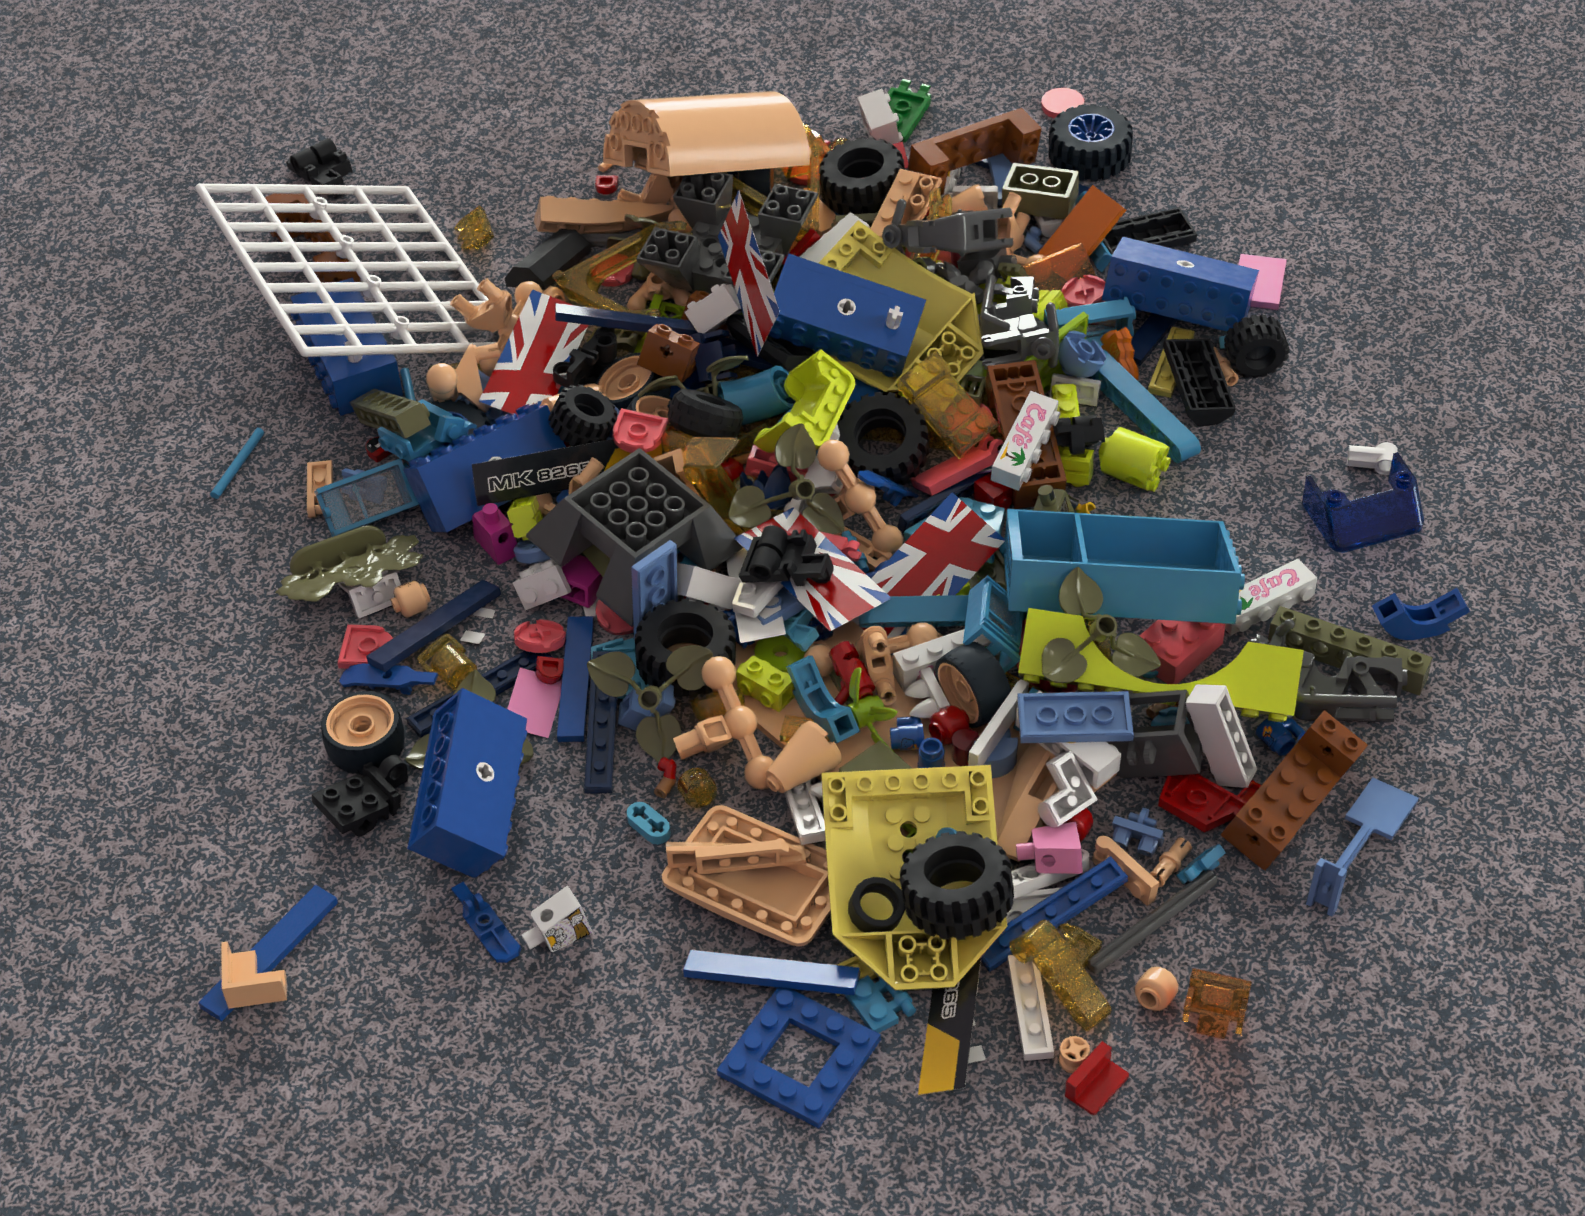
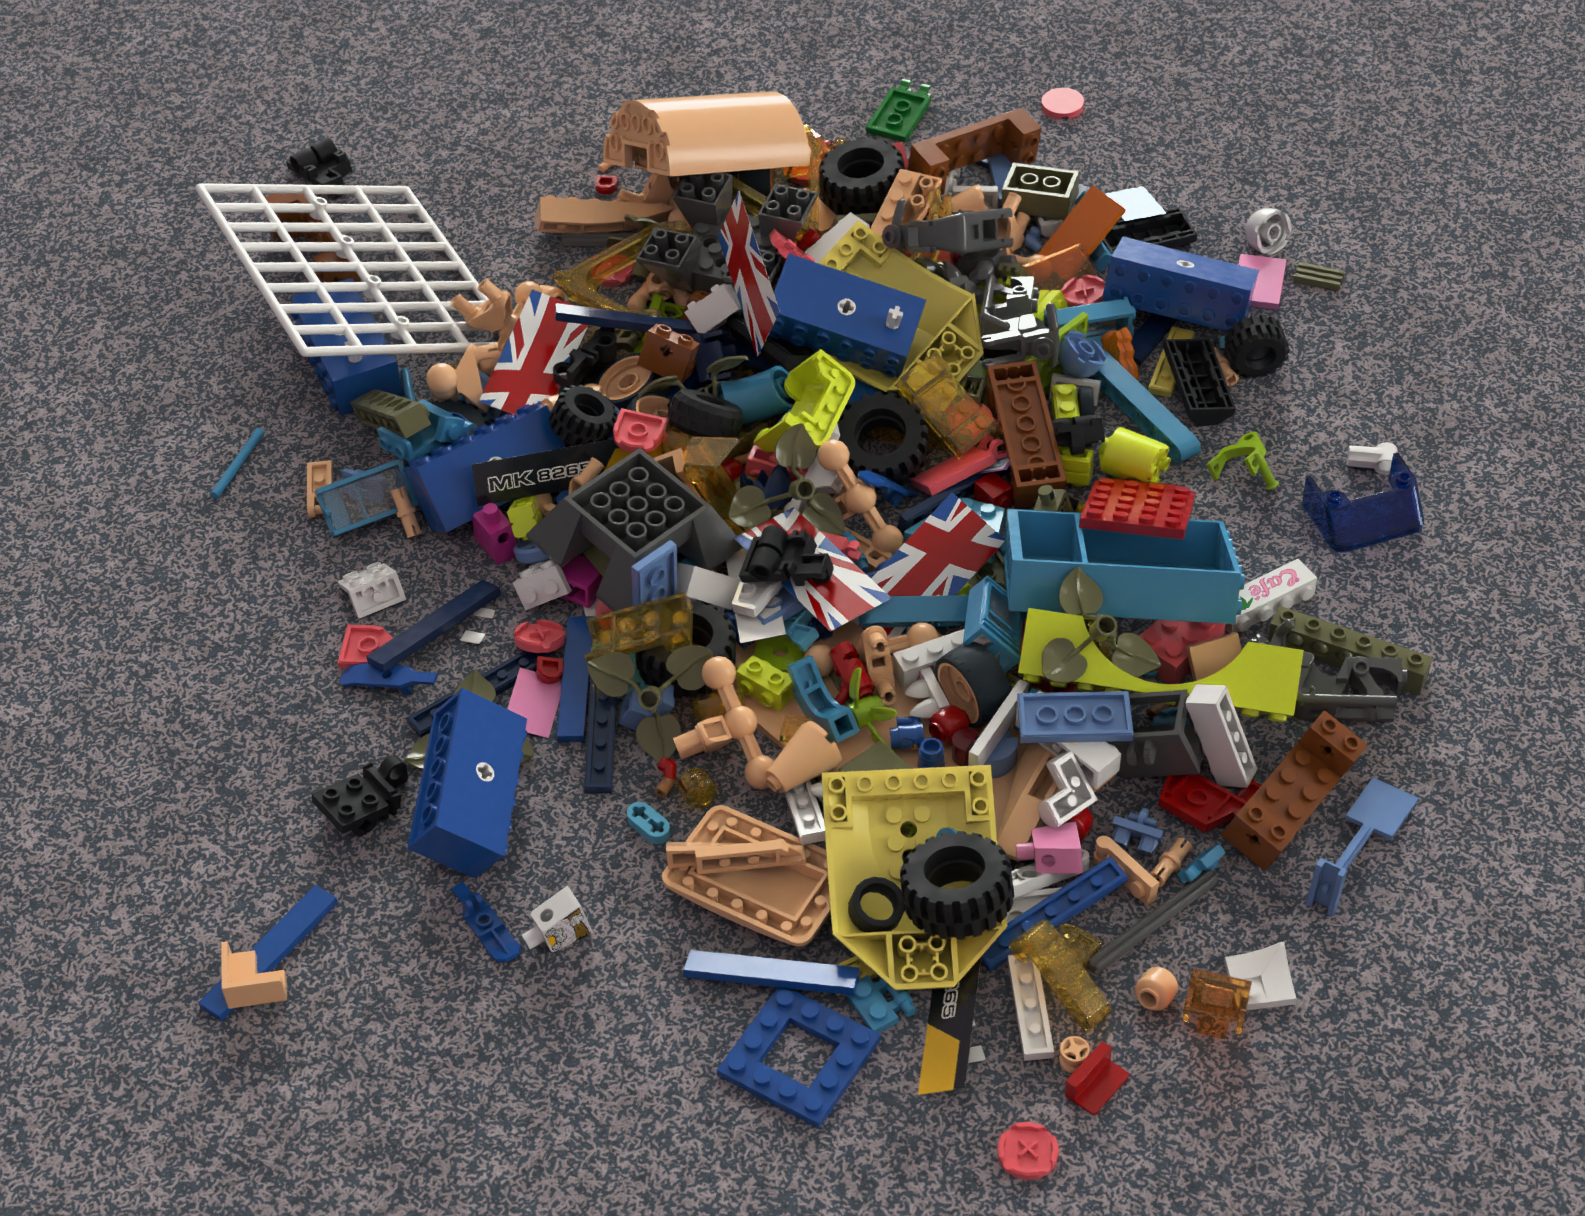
(350, 558): olive plant -> none
(362, 730): wheel -> none
(375, 451): tile -> none
(406, 512): none -> light nougat pin
(410, 599): light nougat head -> none
(448, 661): clear yellow piece -> none
(474, 229): clear yellow plate -> none
(557, 253): black piece -> none
(643, 627): none -> clear yellow piece
(786, 246): none -> coral tile
(878, 117): white container -> none
(1025, 440): white brick -> none
(1027, 1151): none -> coral tile
(1085, 400): none -> black bush
(1091, 141): black wheel -> none
(1137, 203): none -> sticker
(1138, 508): none -> red plate
(1212, 655): none -> light nougat tile
(1250, 445): none -> lime piece
(1268, 226): none -> white cylinder
(1269, 976): none -> white plate
(1277, 736): blue piece -> none
(1318, 276): none -> olive tile
(1420, 621): blue arch -> none

